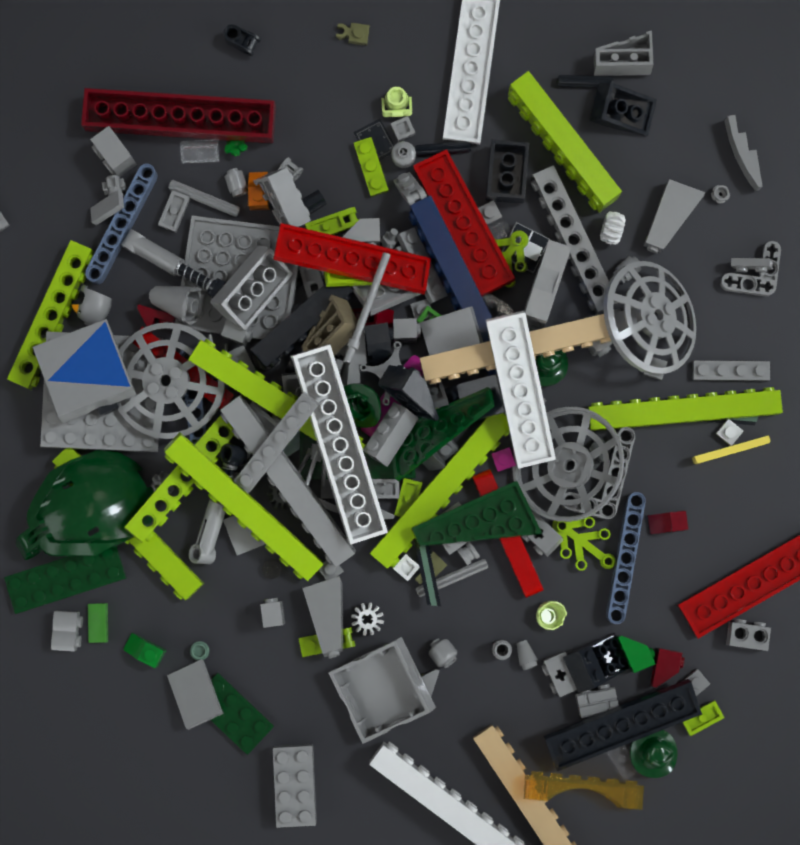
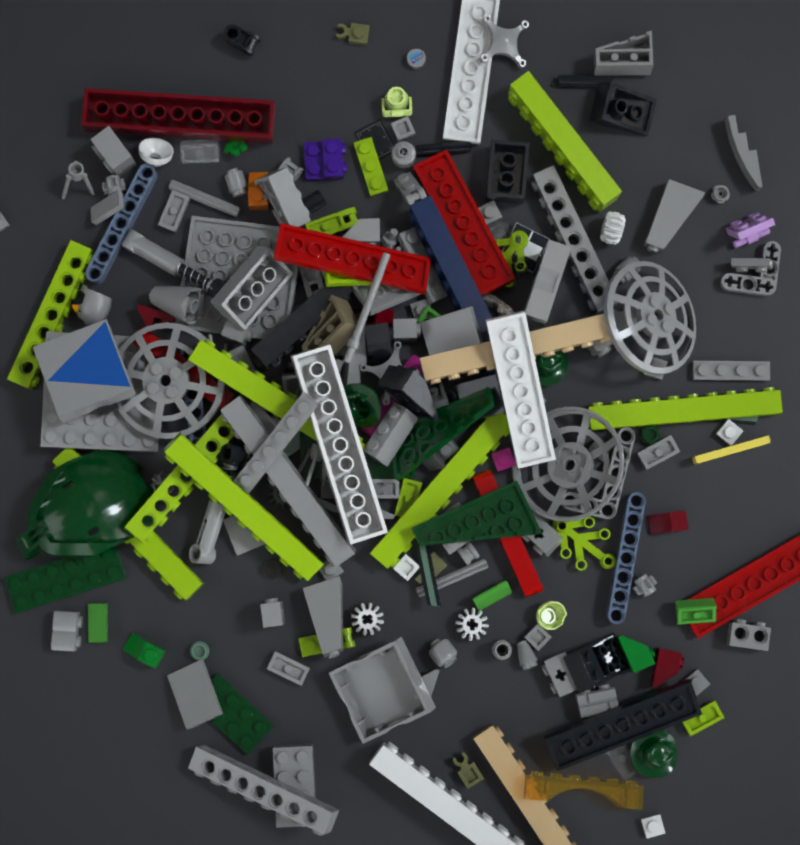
(76, 173): none -> light grey plant
(155, 148): none -> white piece
(288, 668): none -> light grey plate
(324, 813): none -> light grey brick
(325, 160): none -> dark purple plate
(416, 58): none -> light grey tile
(467, 628): none -> white gear
(469, 772): none -> olive plate
(492, 595): none -> bright green slope
(503, 41): none -> light grey piece
(537, 637): none -> light grey plate
(644, 585): none -> light grey gear
(650, 435): none -> dark green plate
(652, 825): none -> white plate
(658, 452): none -> light grey plate
(695, 611): none -> bright green slope
(750, 229): none -> lavender plate

